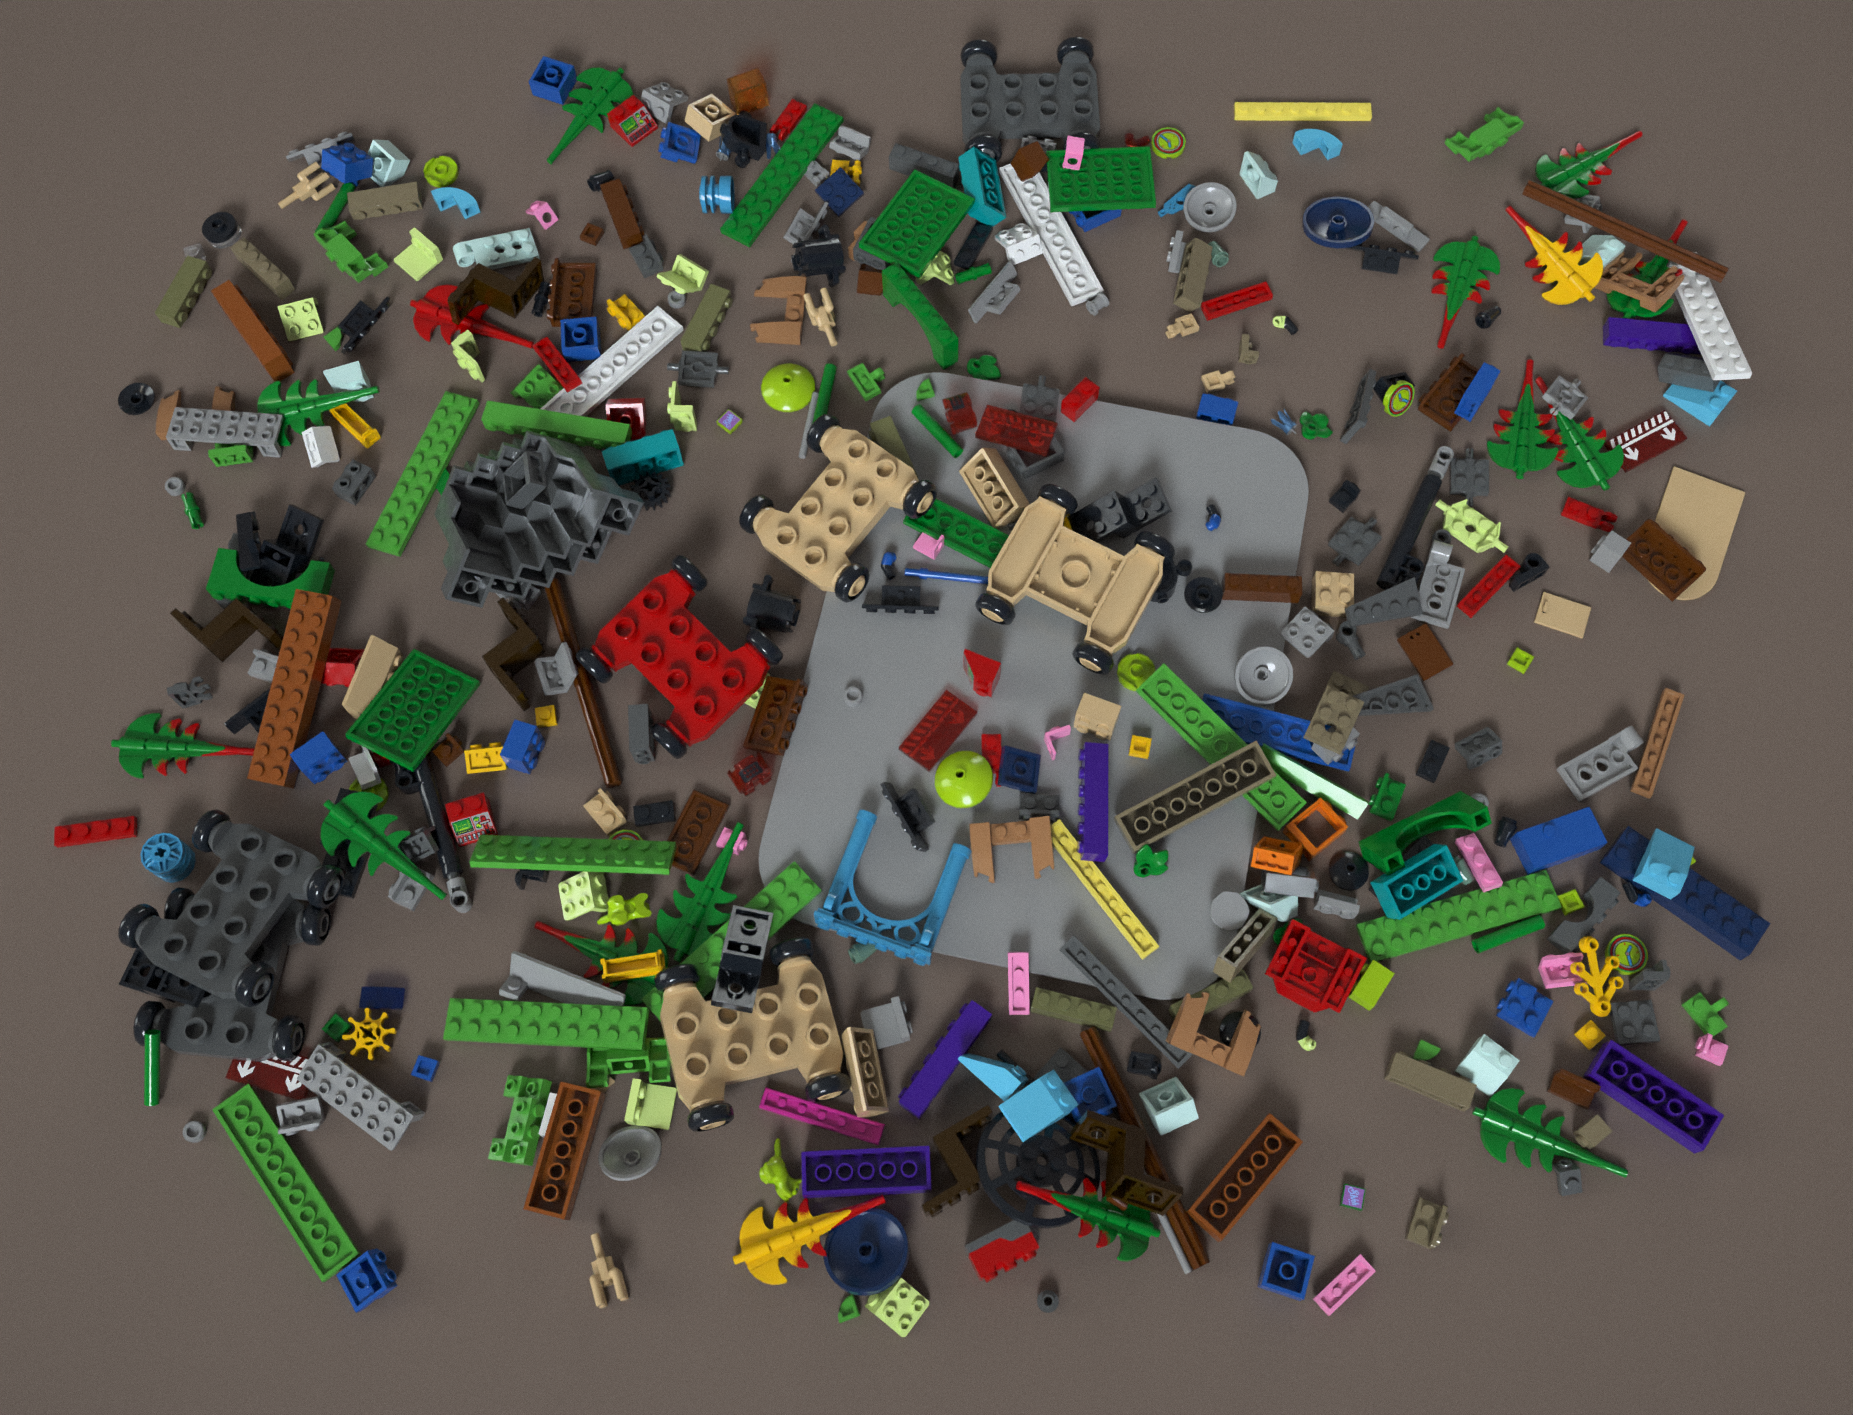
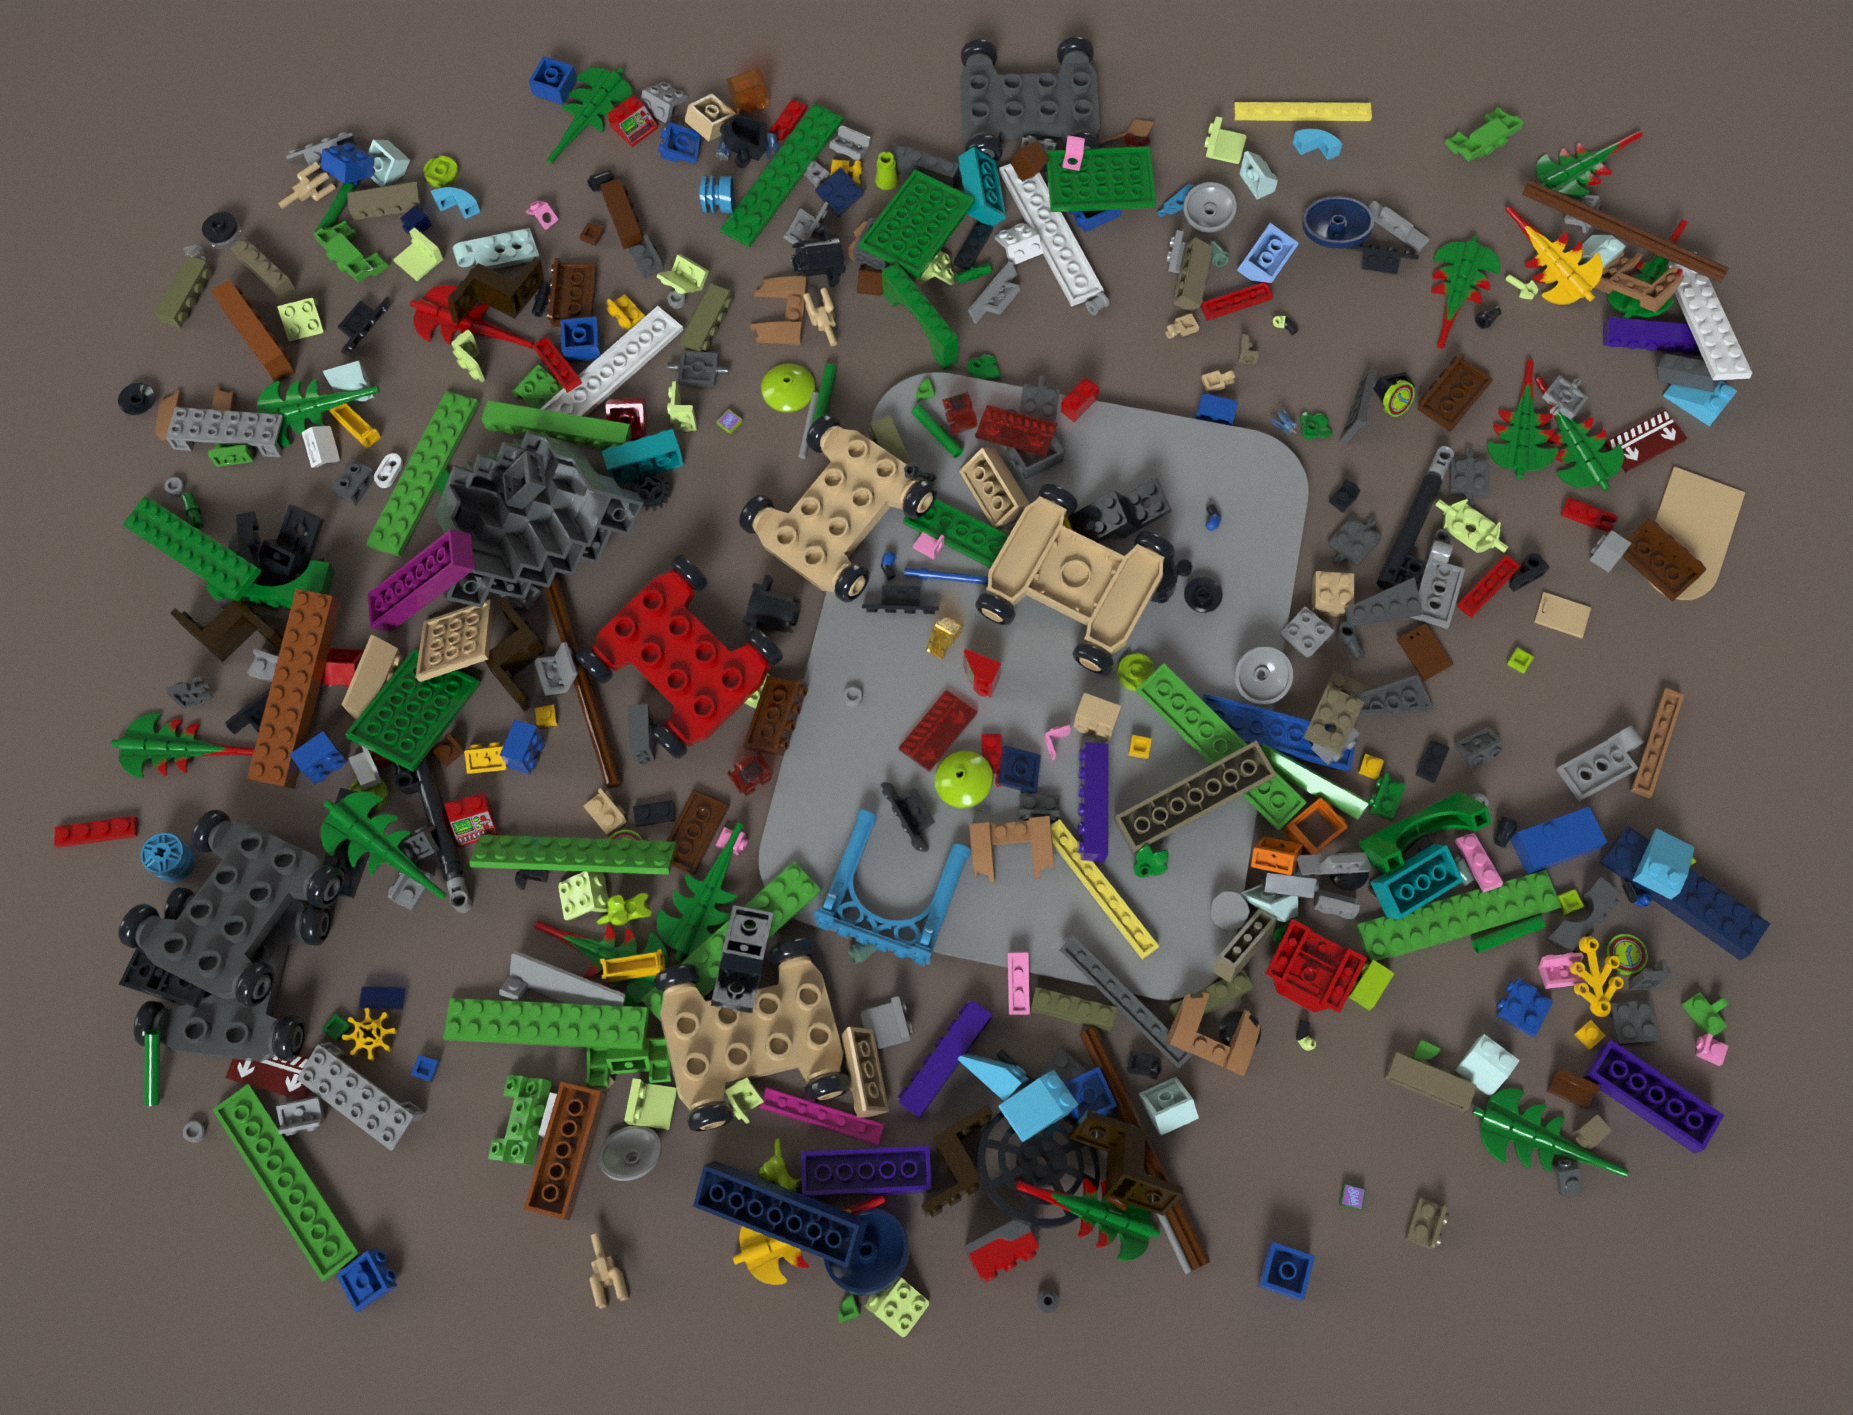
(192, 548): none -> green plate
(334, 338): bright green tile -> none
(388, 471): none -> white plate
(415, 218): none -> clear blue brick
(421, 580): none -> magenta brick
(455, 640): none -> tan plate
(743, 1098): none -> yellowish green bracket
(780, 1213): none -> dark blue brick
(865, 381): bright green plate -> none
(886, 172): none -> lime plant
(913, 470): none -> black piece
(943, 636): none -> clear yellow pin
(1137, 128): none -> medium nougat piece
(1168, 143): tile -> none
(1224, 144): none -> yellowish green bracket
(1244, 1177): dark orange brick -> none
(1262, 587): reddish brown brick -> none
(1268, 255): none -> light blue slope
(1334, 863): none -> light grey bracket
(1344, 1285): bright pink plate -> none
(1371, 766): none -> yellow plate
(1477, 391): blue window -> none
(1525, 294): none -> yellowish green bar

